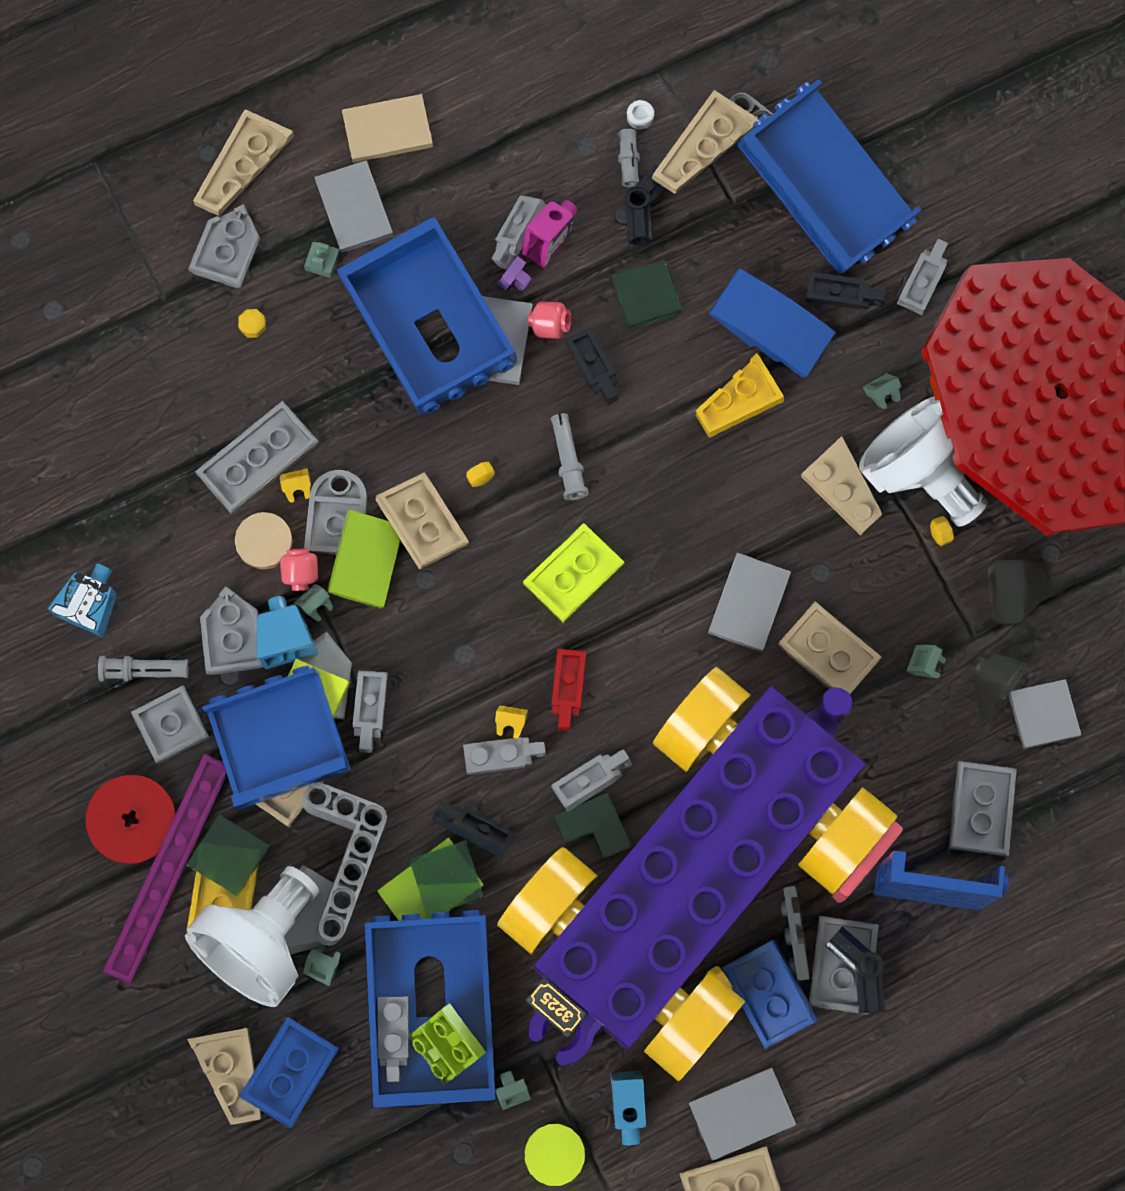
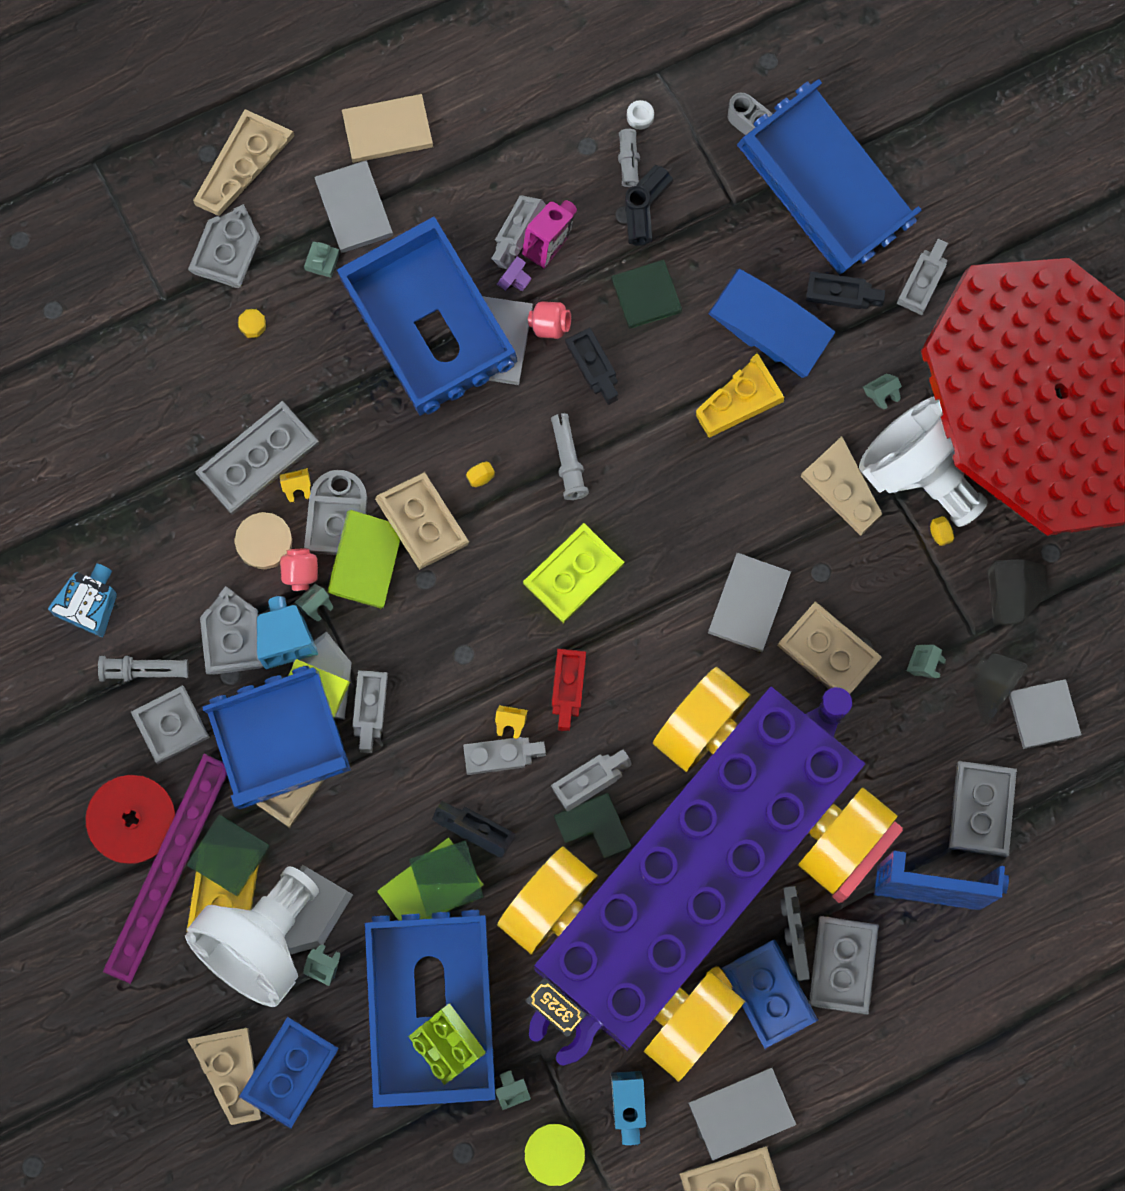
(351, 858): light grey beam -> none
(393, 1035): light grey hinge -> none
(706, 138): tan wing -> none
(868, 987): black piece -> none

